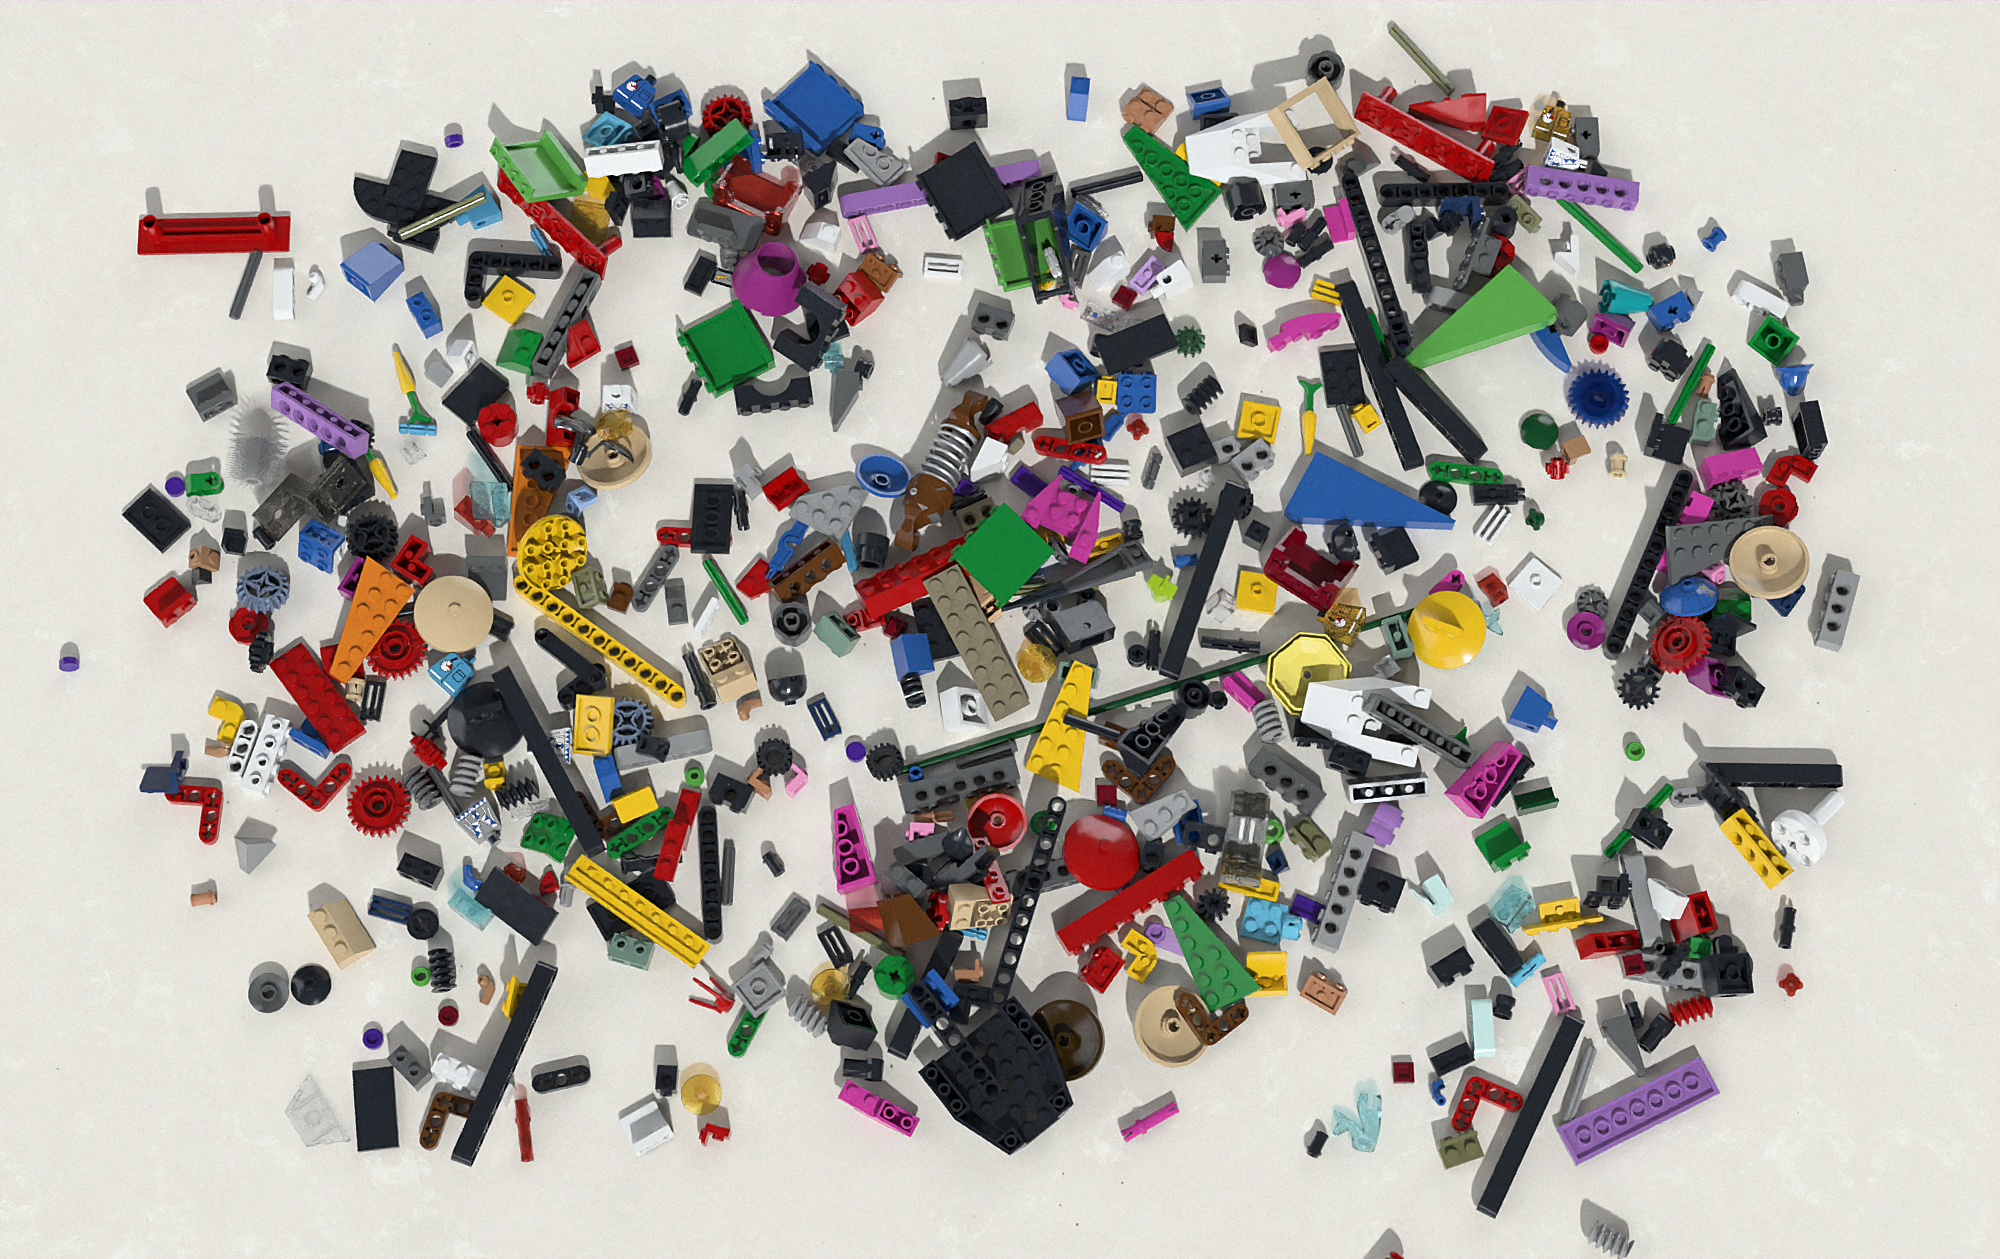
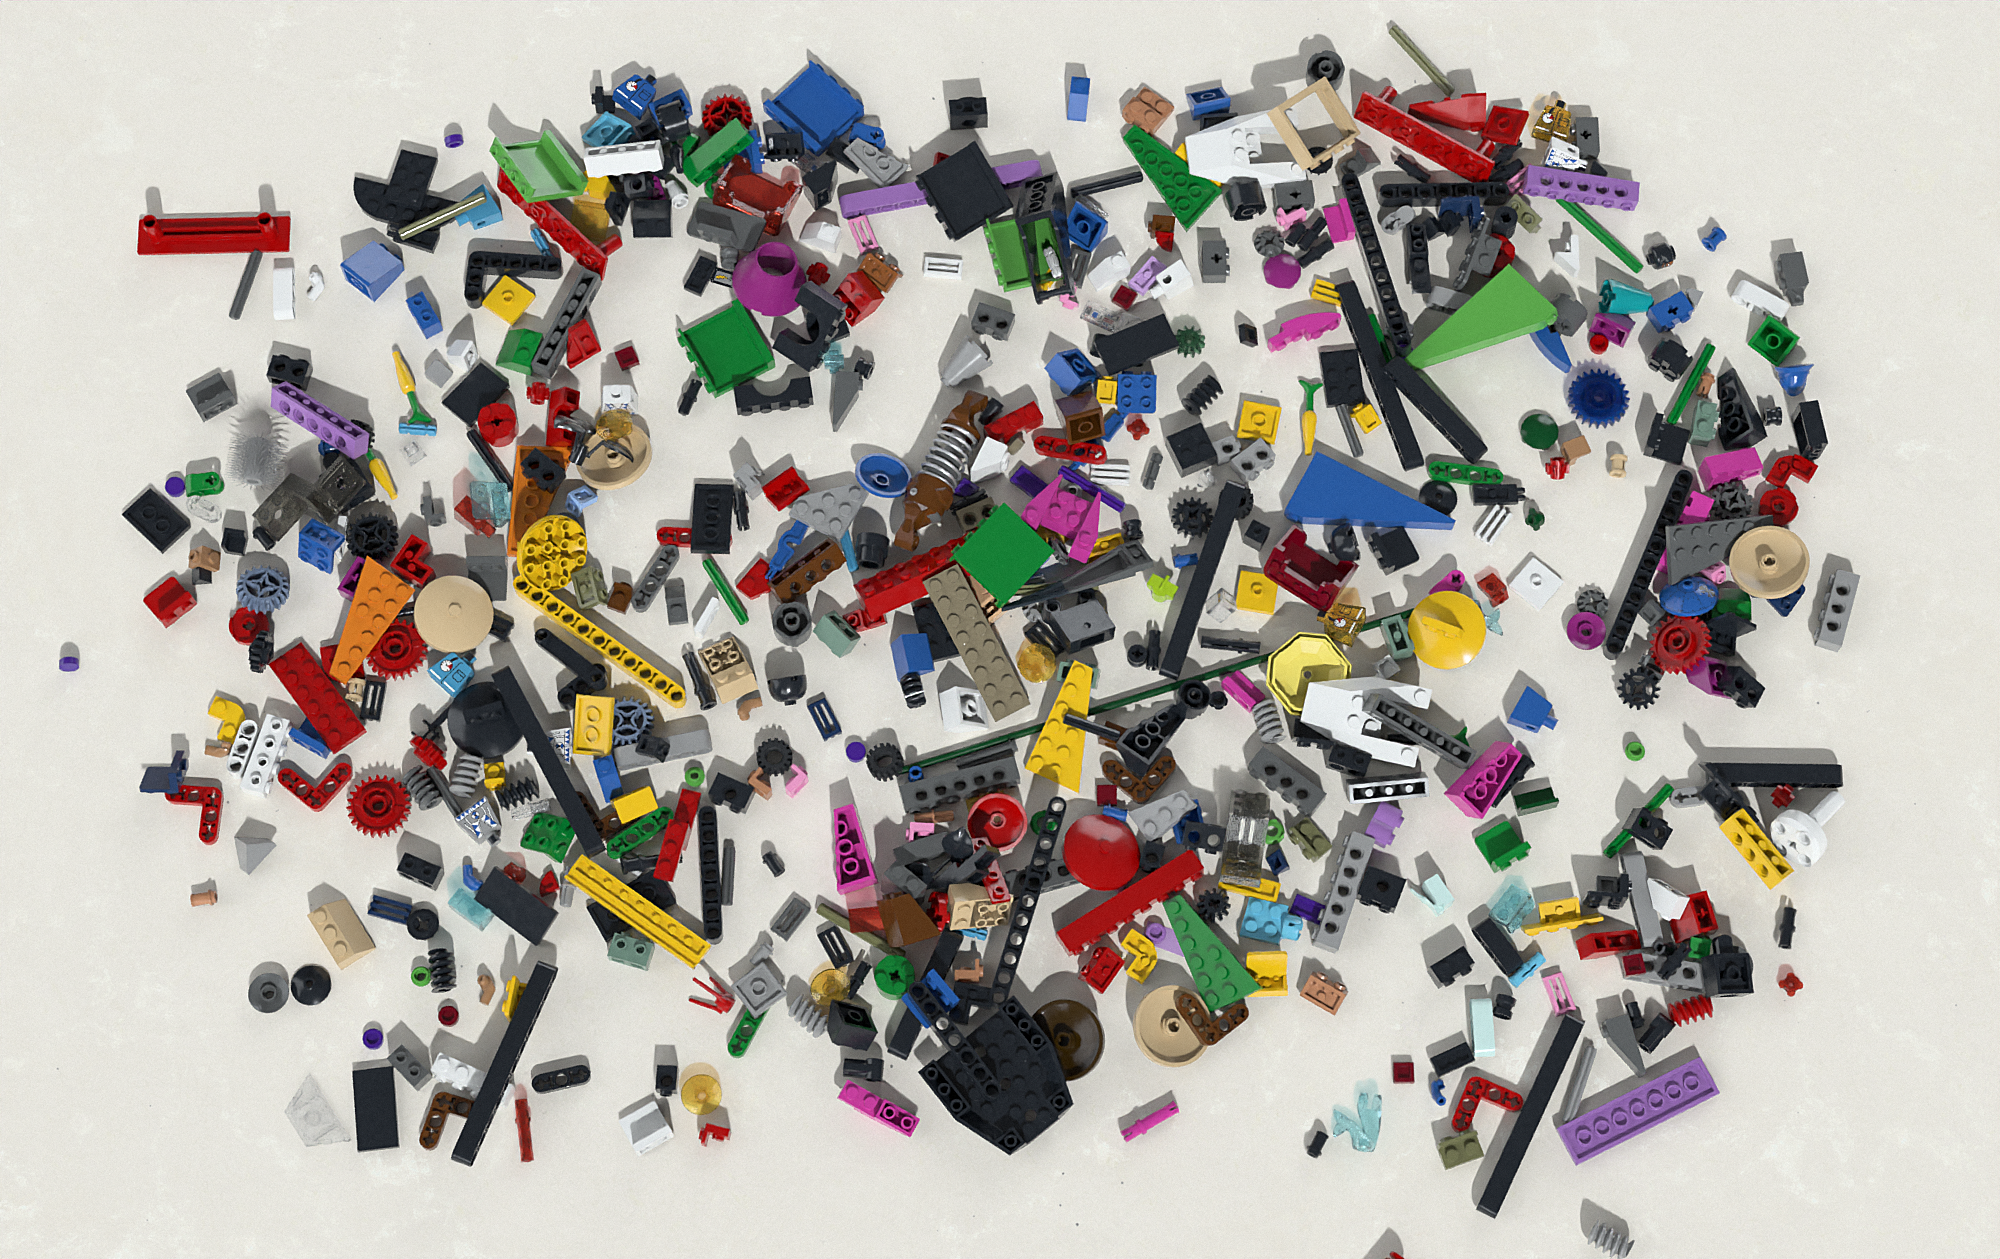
(895, 628): dark red tile -> none
(1782, 796): none -> red gear

